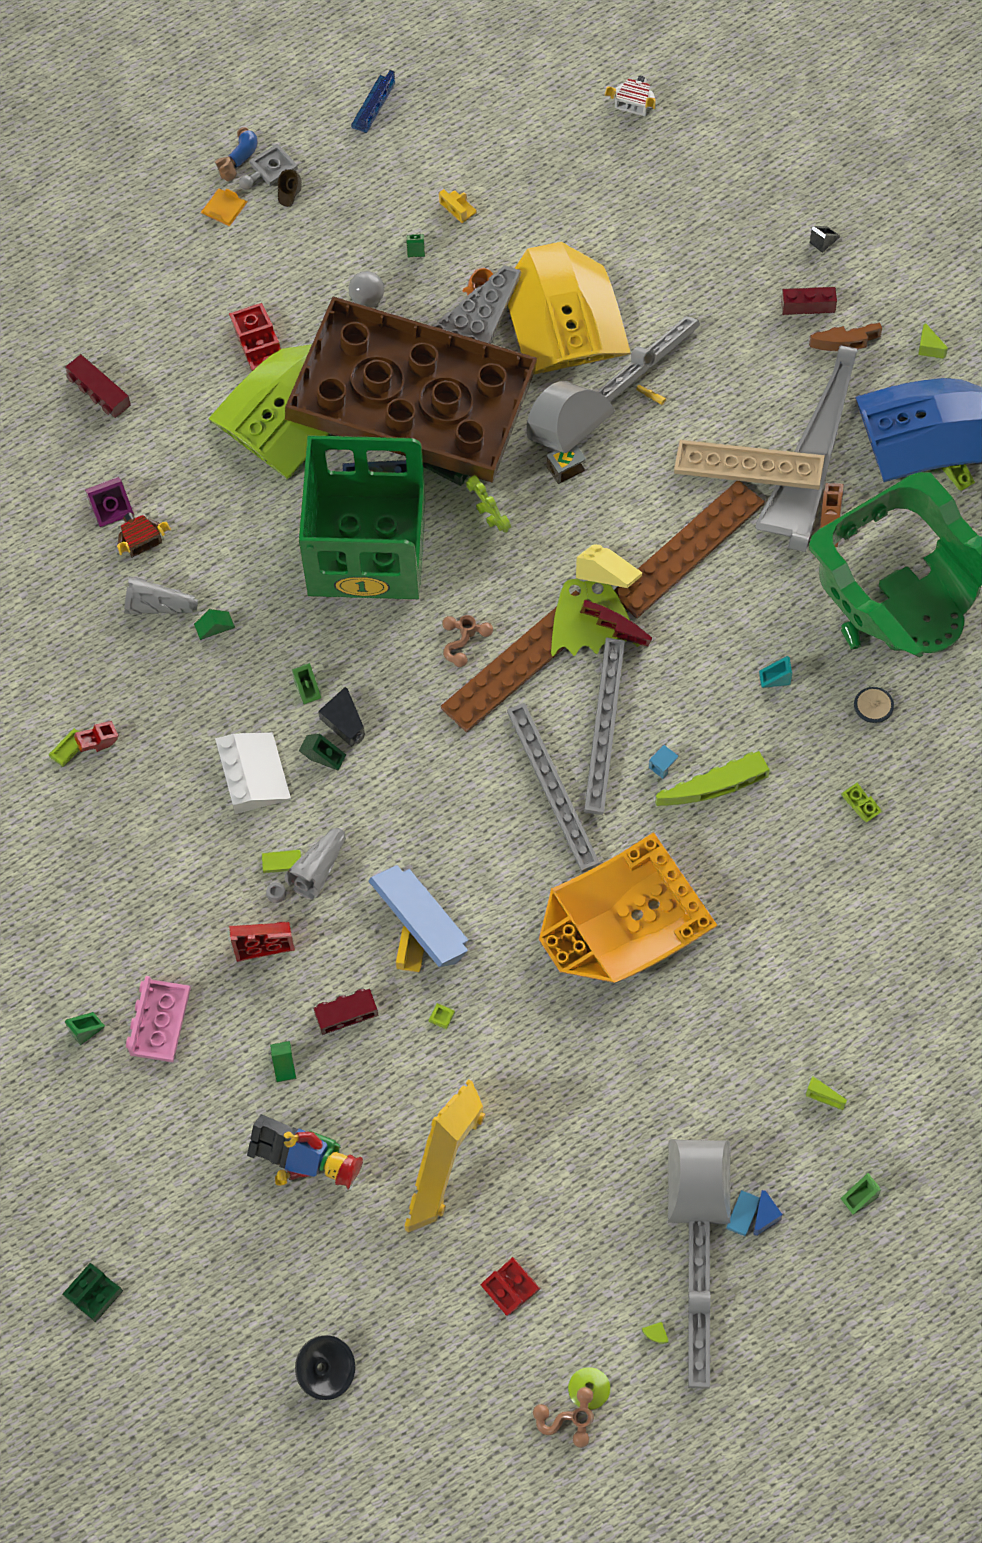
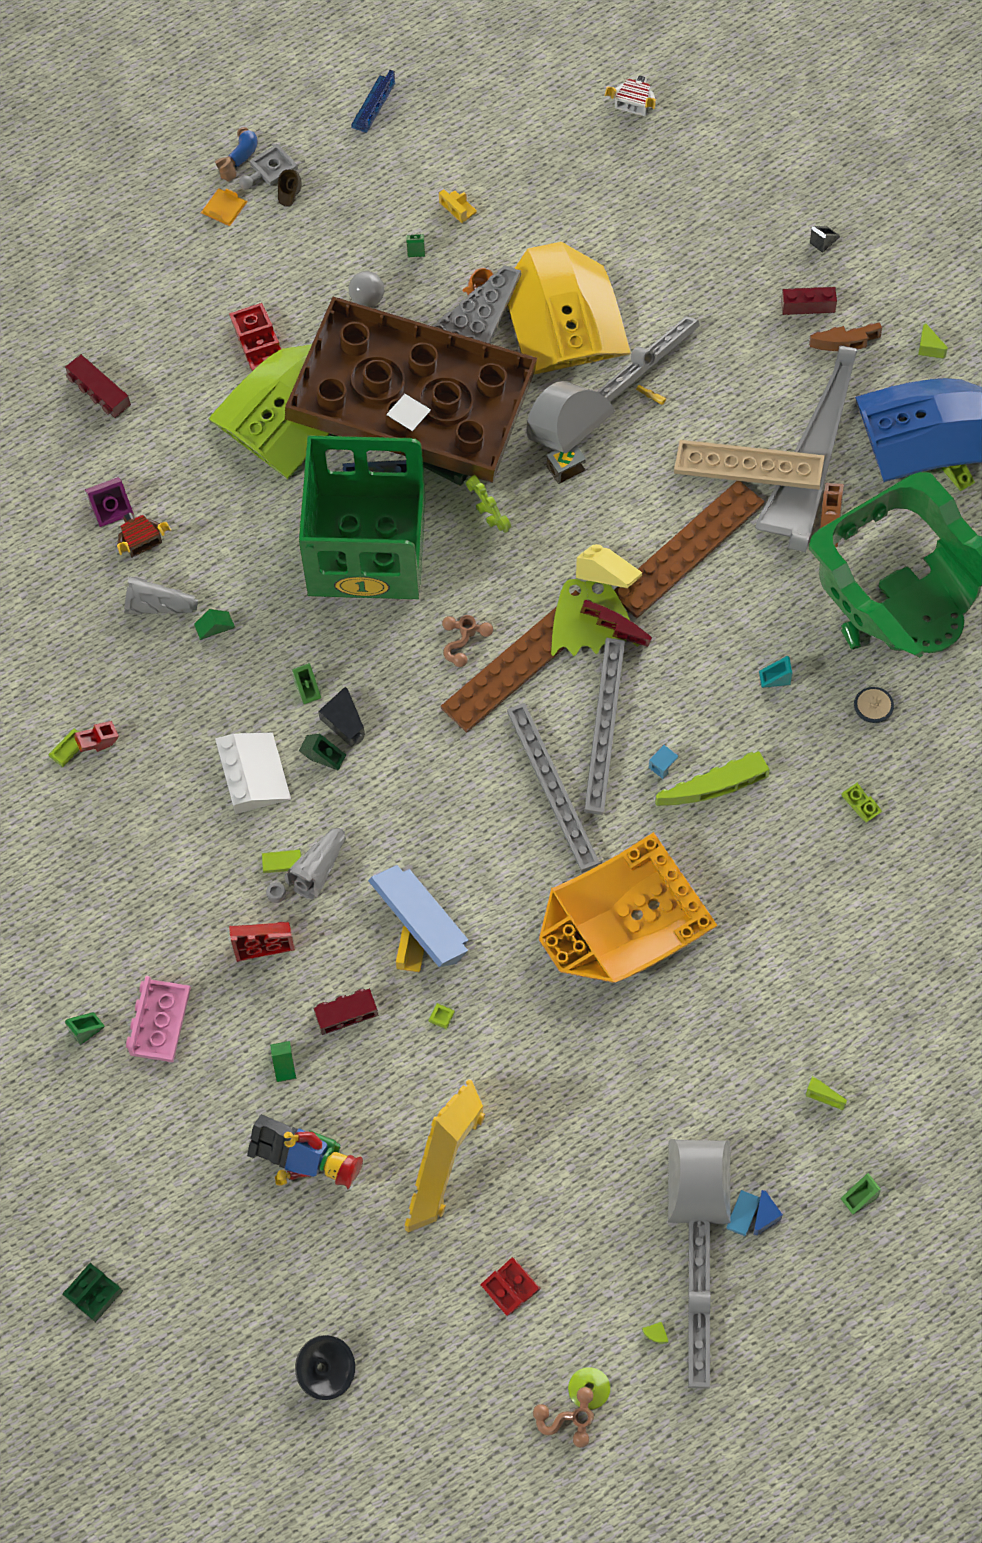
(408, 412): none -> white sticker

